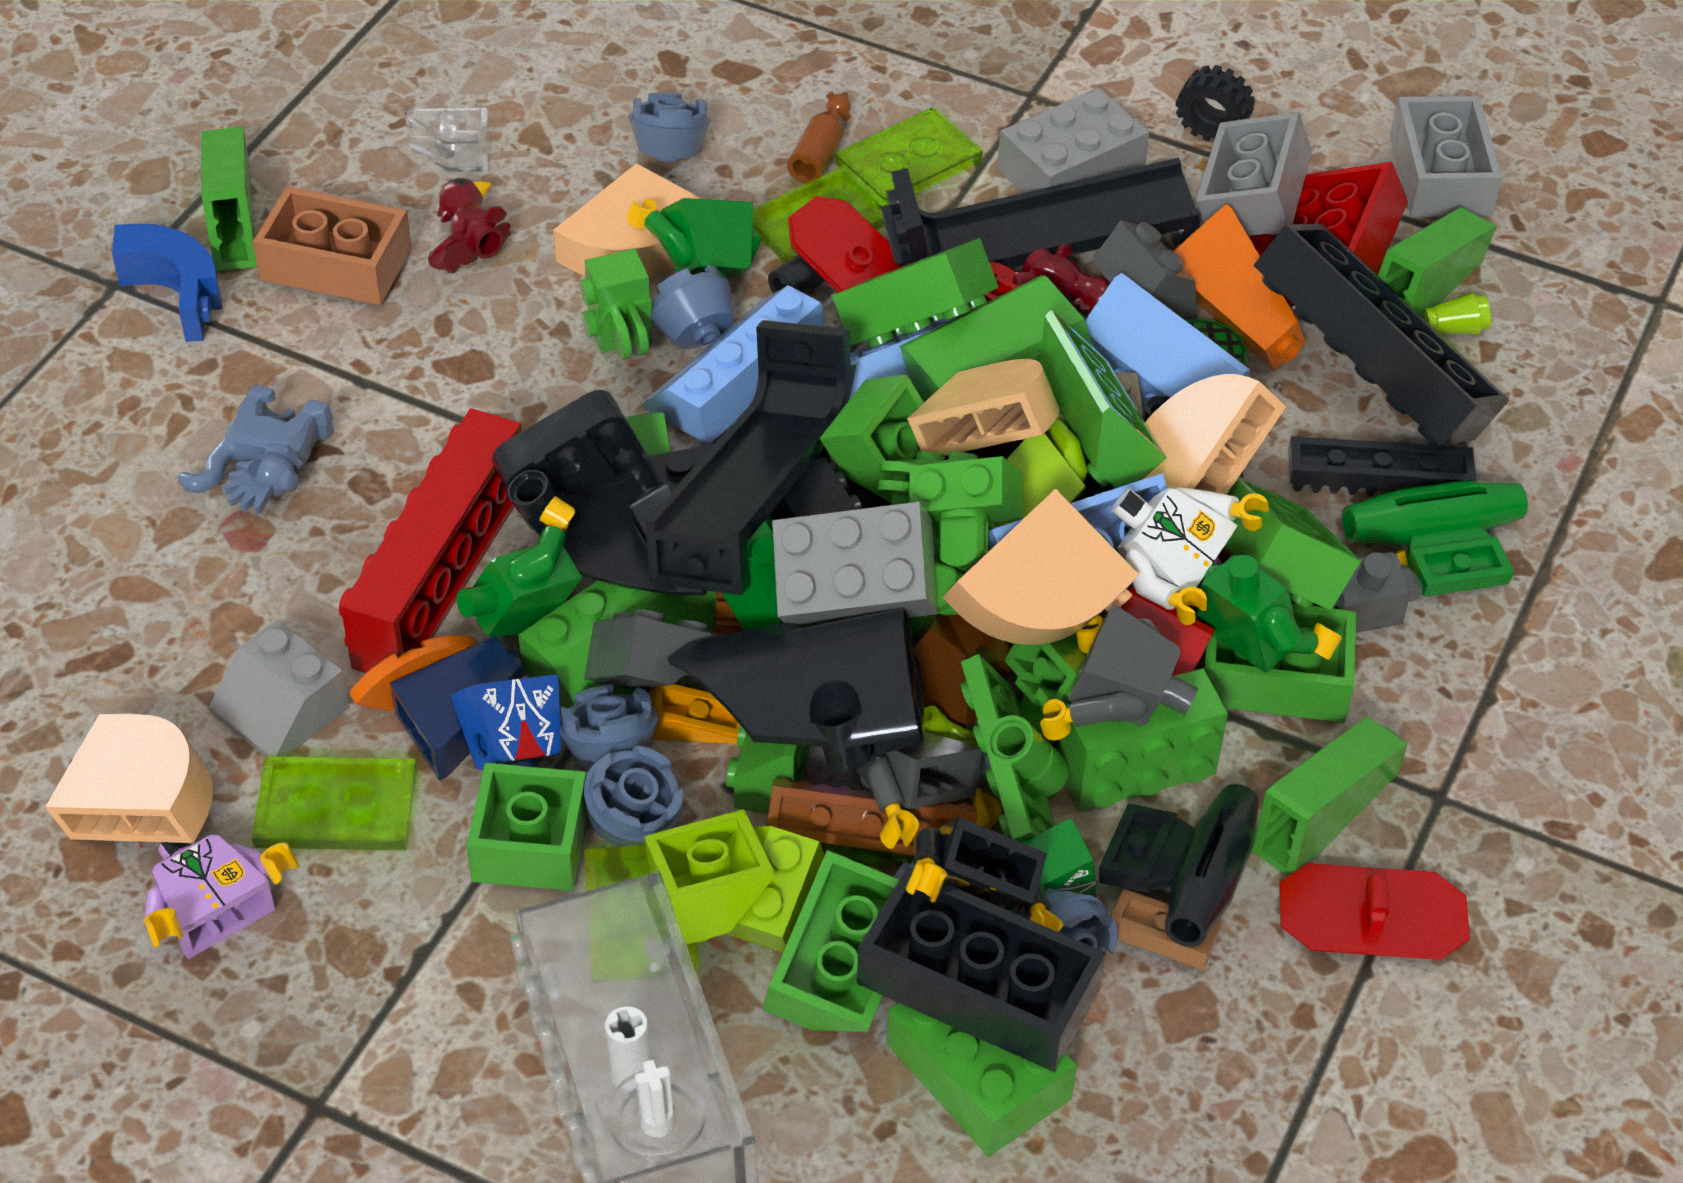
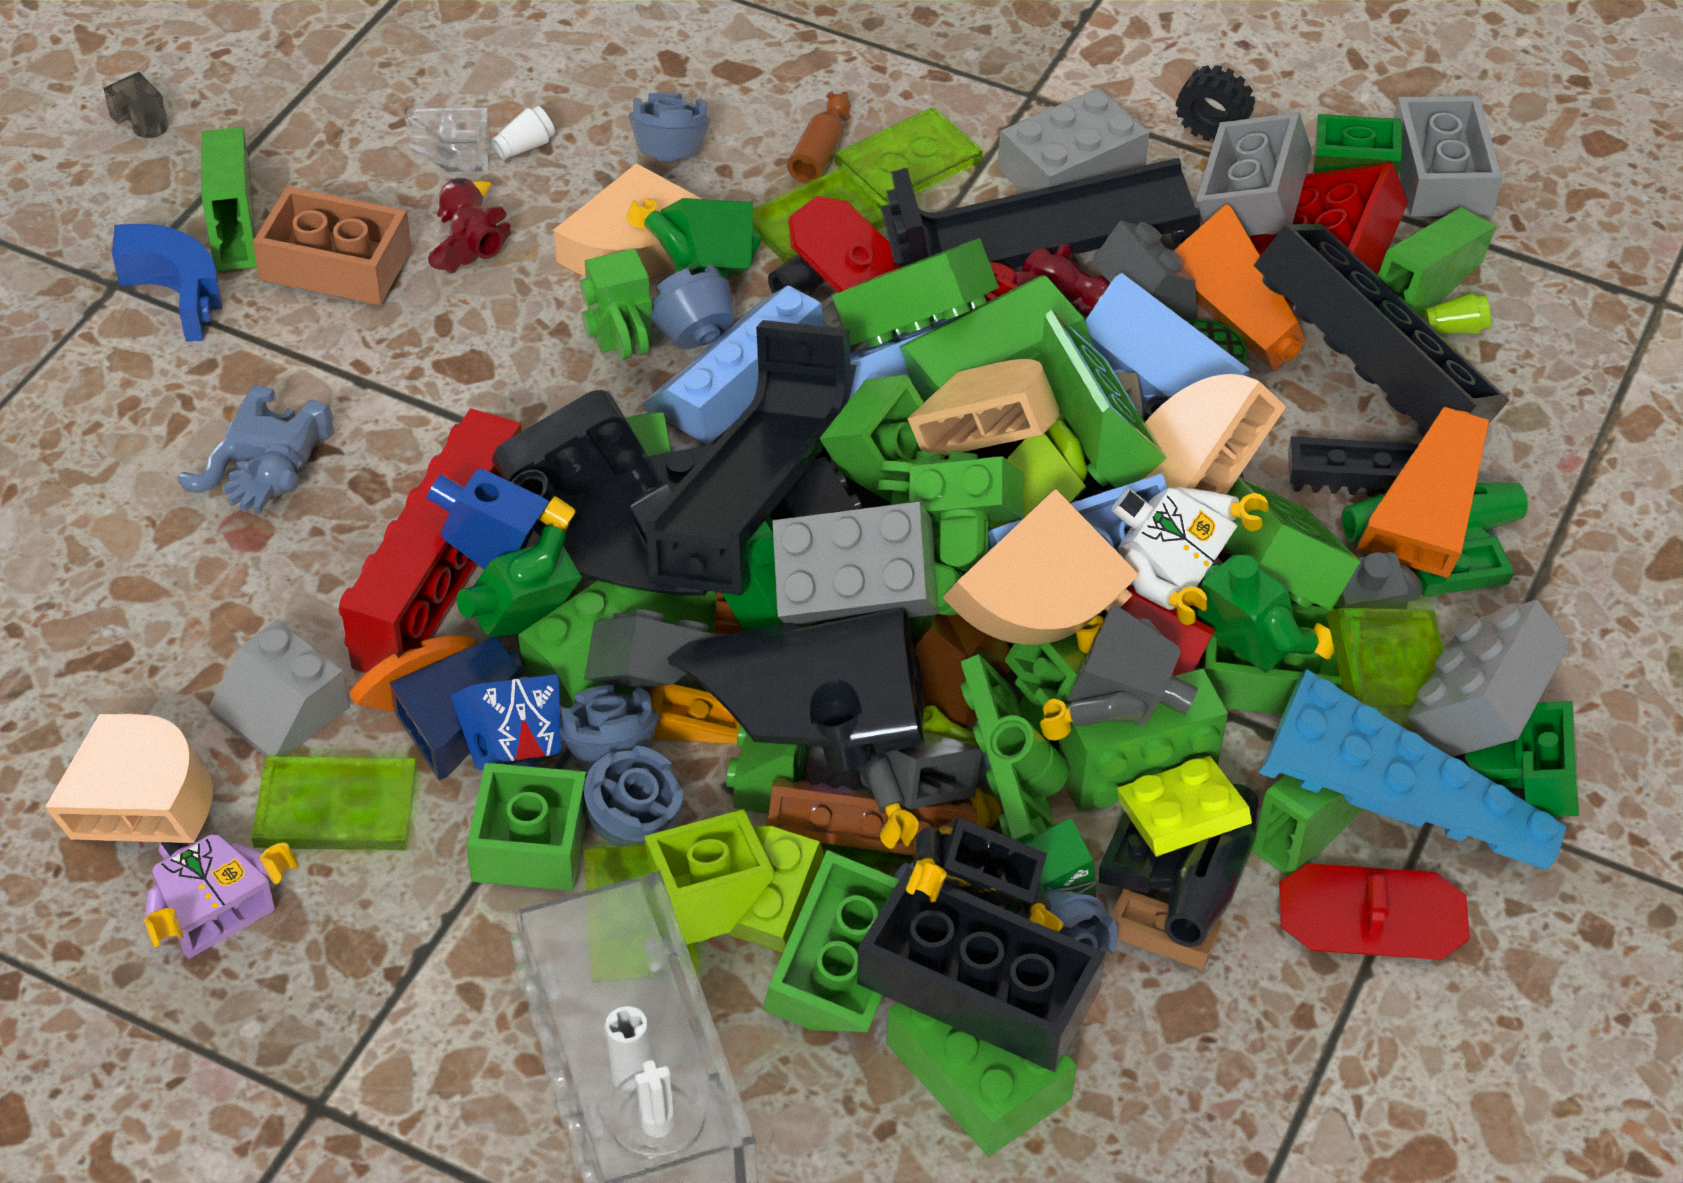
(138, 102): none -> clear smoke leg
(486, 515): none -> blue torso
(524, 133): none -> white cone
(1183, 805): none -> neon yellow plate
(1356, 142): none -> green slope
(1385, 653): none -> clear neon green tile
(1394, 772): none -> dark azure wing
(1432, 497): none -> orange slope
(1489, 679): none -> light grey brick
(1538, 761): none -> green brick

